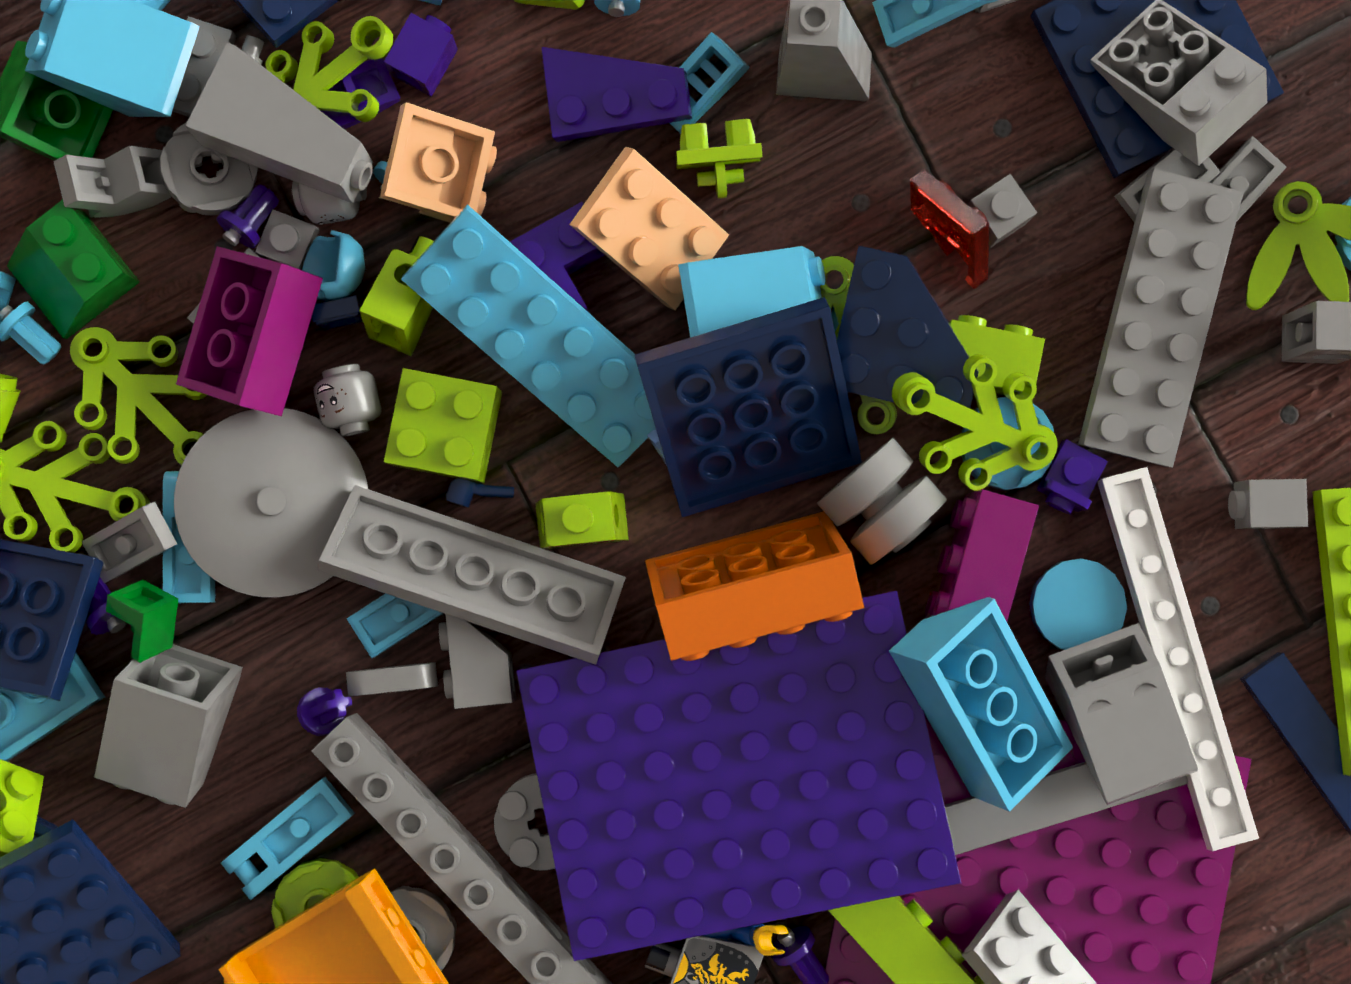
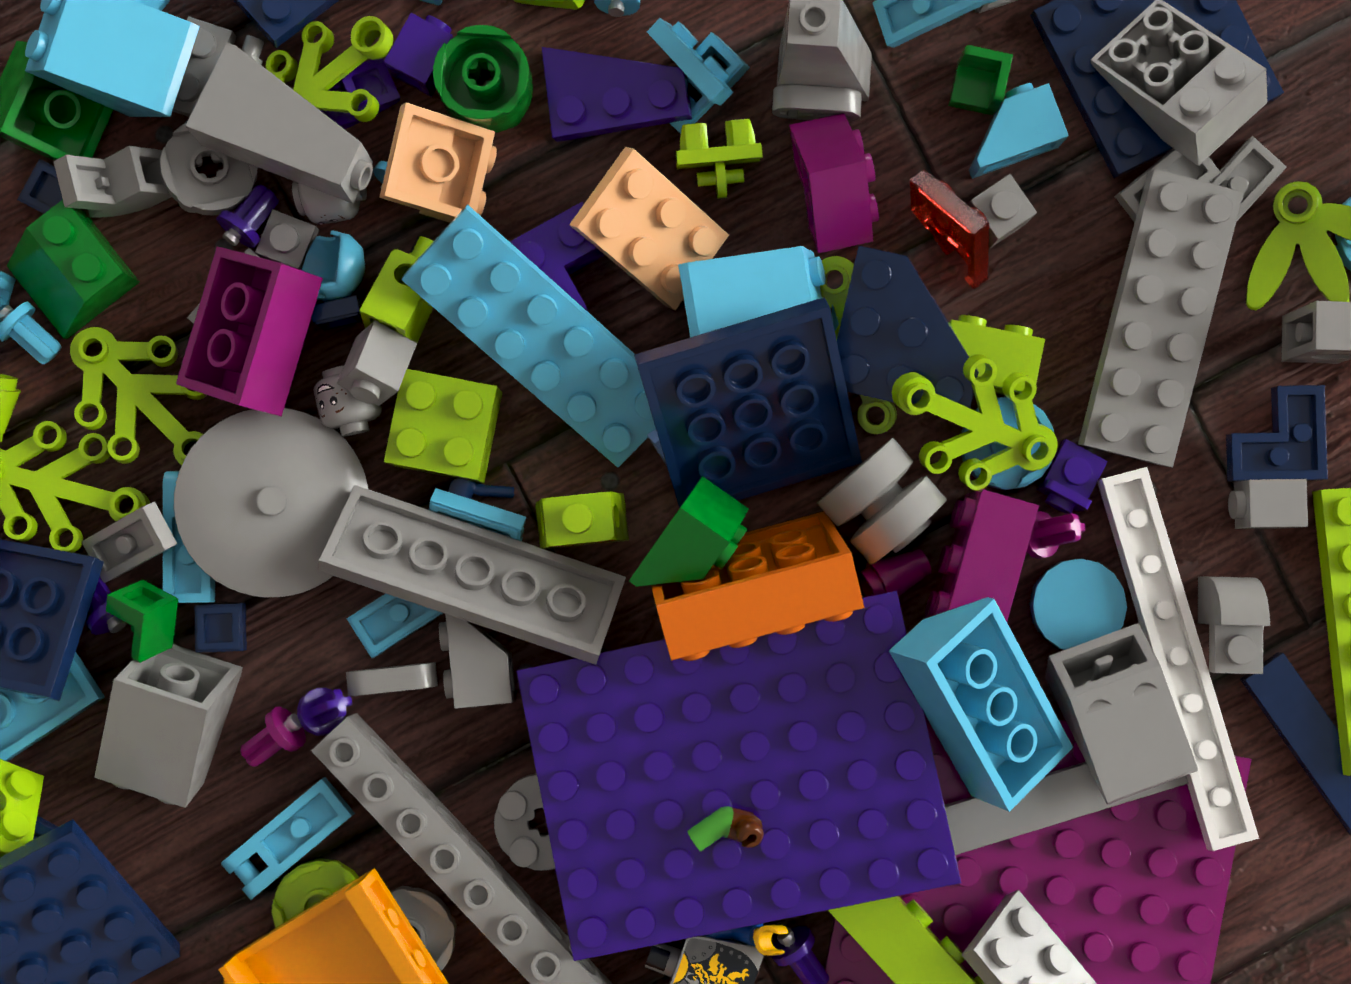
(42, 188): none -> dark blue tile
(220, 627): none -> dark blue tile
(281, 731): none -> magenta piece
(376, 364): none -> light grey brick
(465, 60): none -> green brick
(478, 514): none -> medium azure tile
(679, 44): none -> medium azure plate
(695, 539): none -> green slope
(730, 824): none -> arm
(815, 102): none -> light grey beam
(834, 182): none -> magenta brick
(894, 573): none -> magenta cone
(980, 80): none -> green panel
(1020, 129): none -> medium azure slope
(1052, 532): none -> magenta piece
(1236, 620): none -> light grey brick
(1293, 448): none -> dark blue plate

